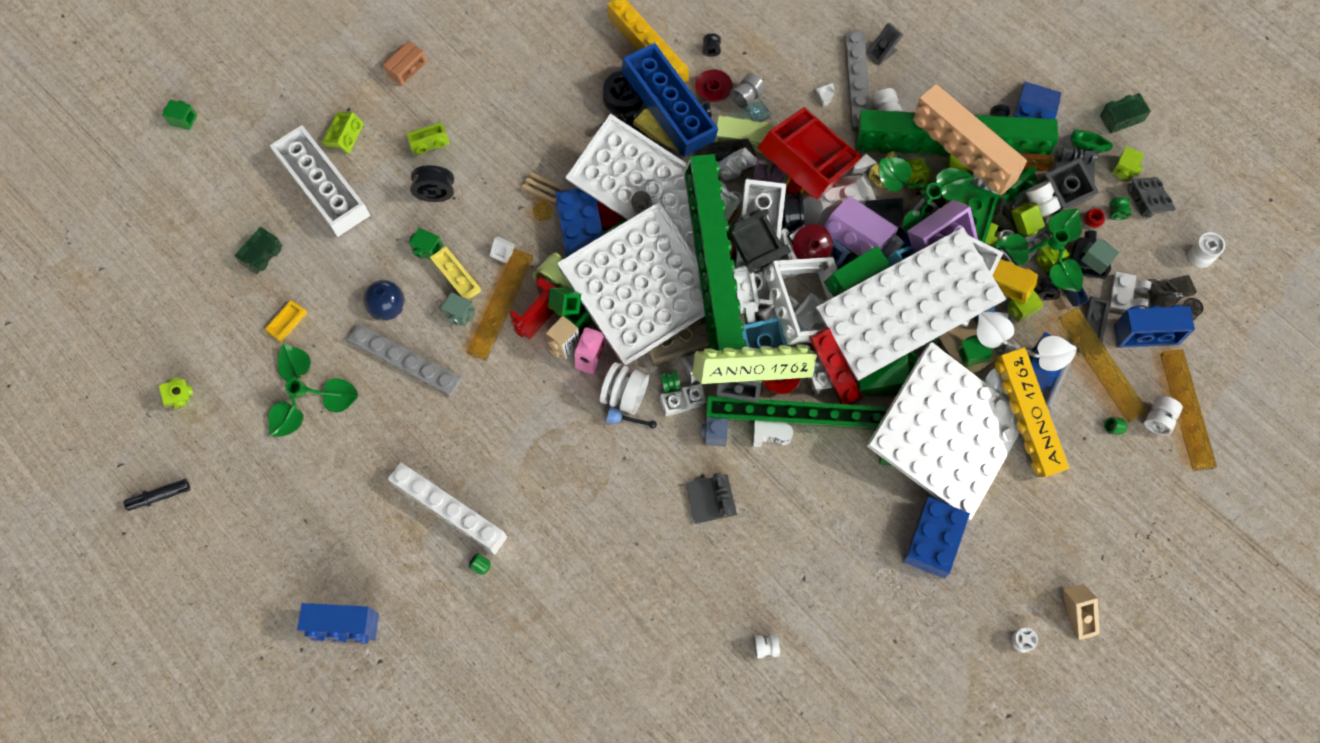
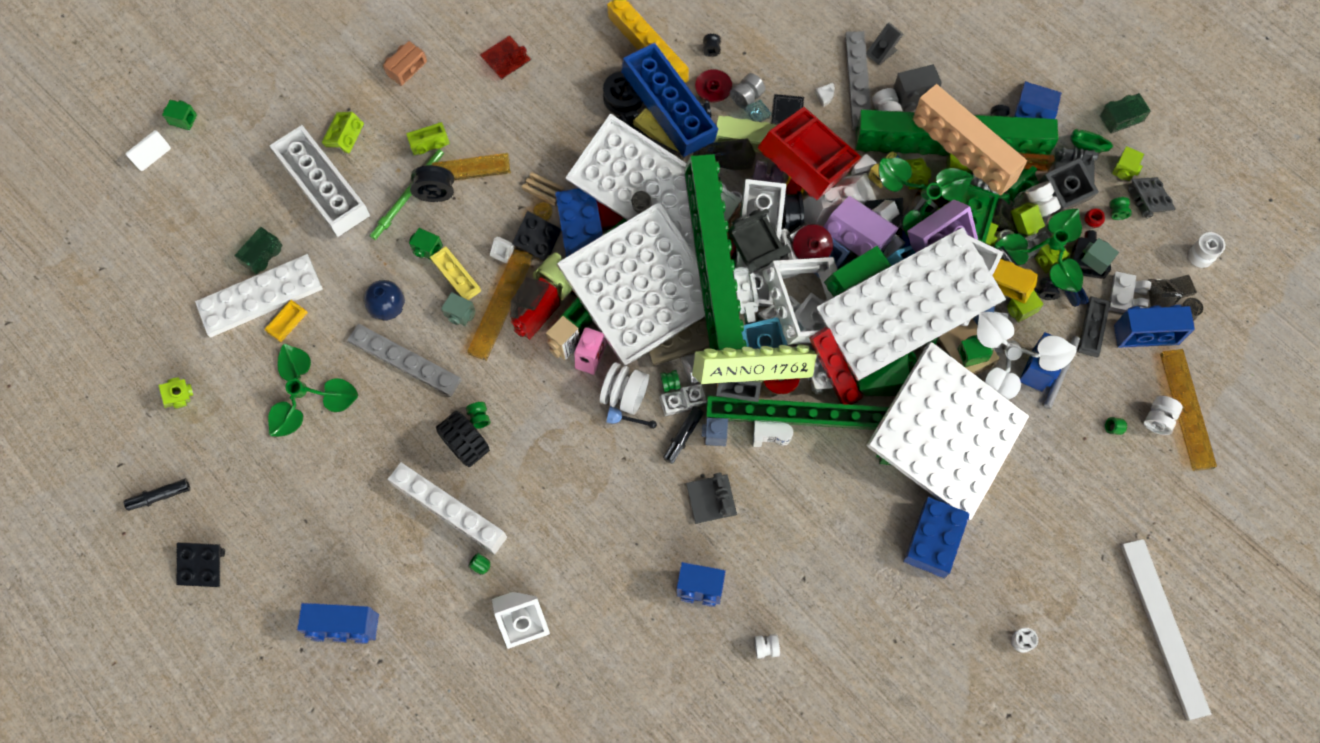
(148, 150): none -> white slope
(199, 564): none -> black hinge
(258, 295): none -> white plate
(385, 222): none -> bright green bar
(462, 438): none -> black tyre
(477, 166): none -> clear yellow plate
(478, 415): none -> green wheel
(506, 57): none -> clear red hinge
(519, 618): none -> white slope
(528, 296): none -> clear smoke panel
(536, 236): none -> black hinge
(564, 301): green brick -> none
(679, 441): none -> black axle
(700, 584): none -> blue brick
(735, 163): white slope -> none
(785, 106): none -> black sticker
(887, 210): none -> white slope
(913, 84): none -> dark grey brick
(1031, 413): yellow brick -> none
(1082, 611): tan slope -> none
(1103, 364): clear yellow plate -> none
(1165, 630): none -> white tile

